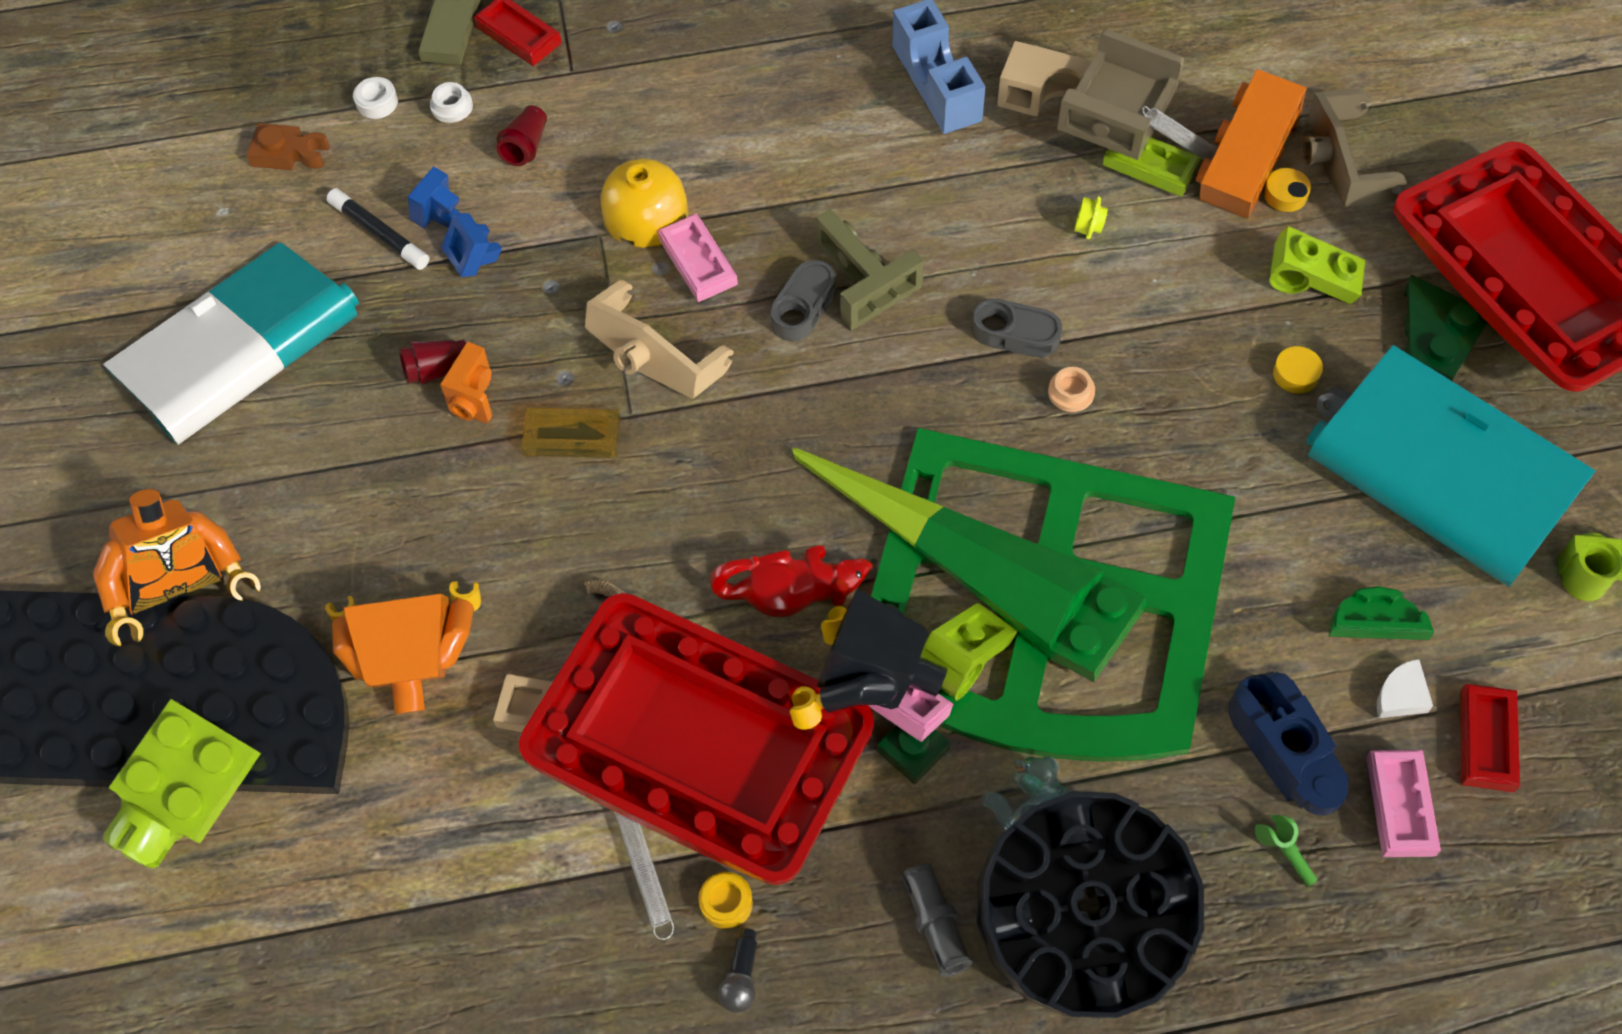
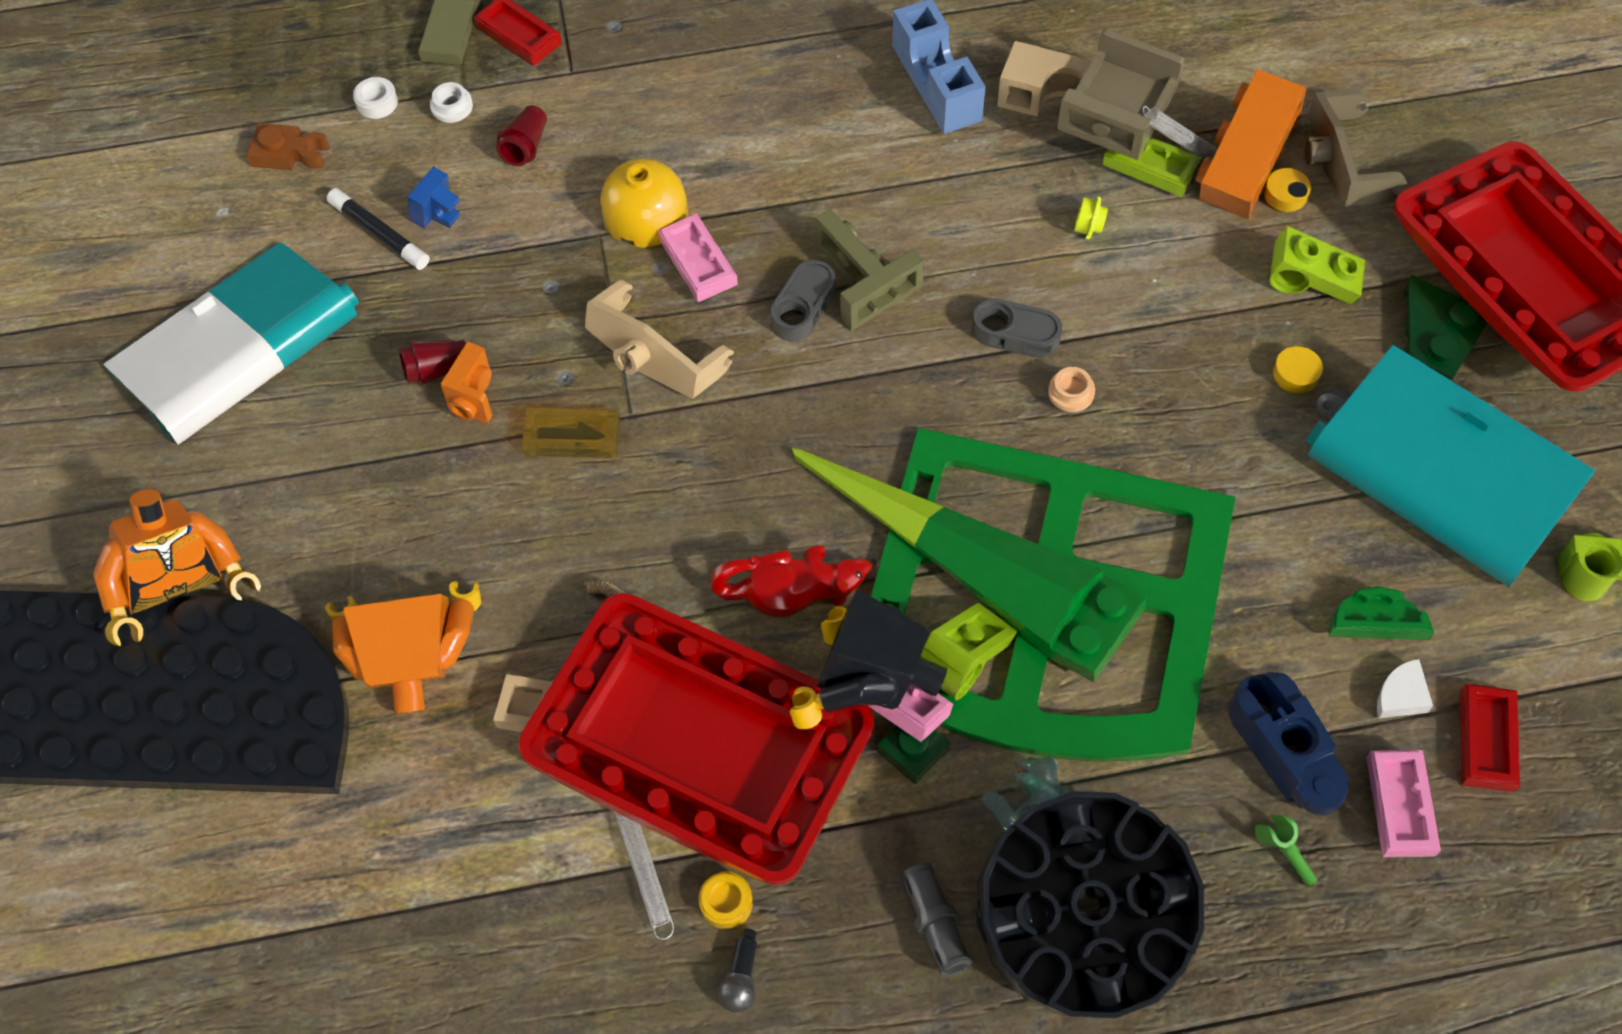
(175, 784): lime plate -> none
(468, 245): blue tile -> none

